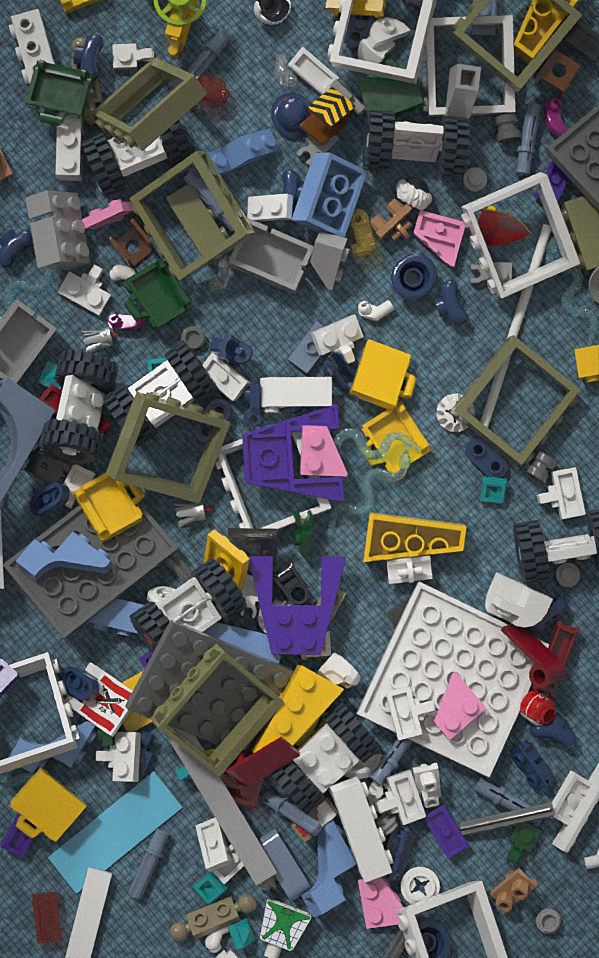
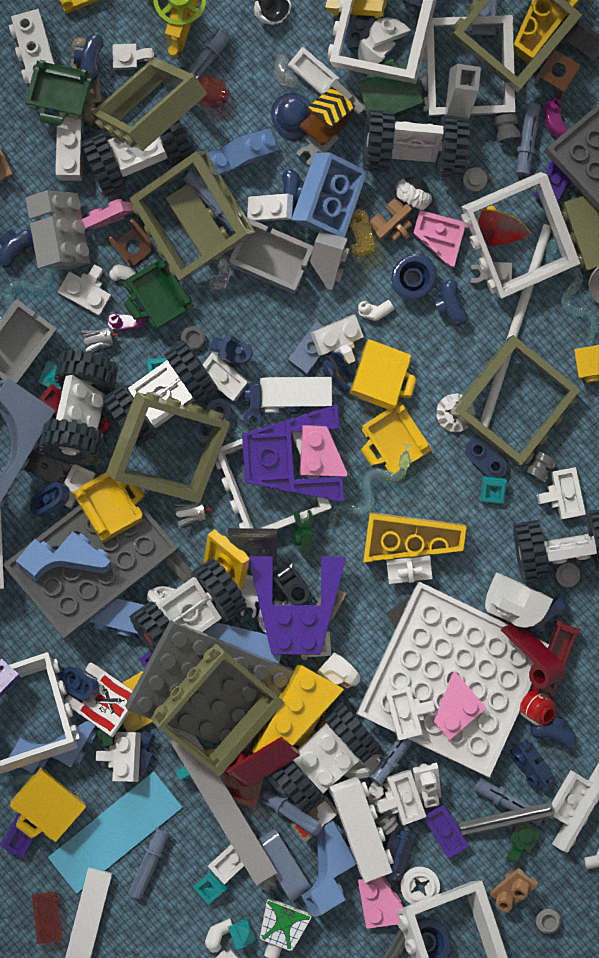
(213, 845): white plate -> none
(213, 917): dark tan plate -> none
(363, 447): clear light blue animal -> none

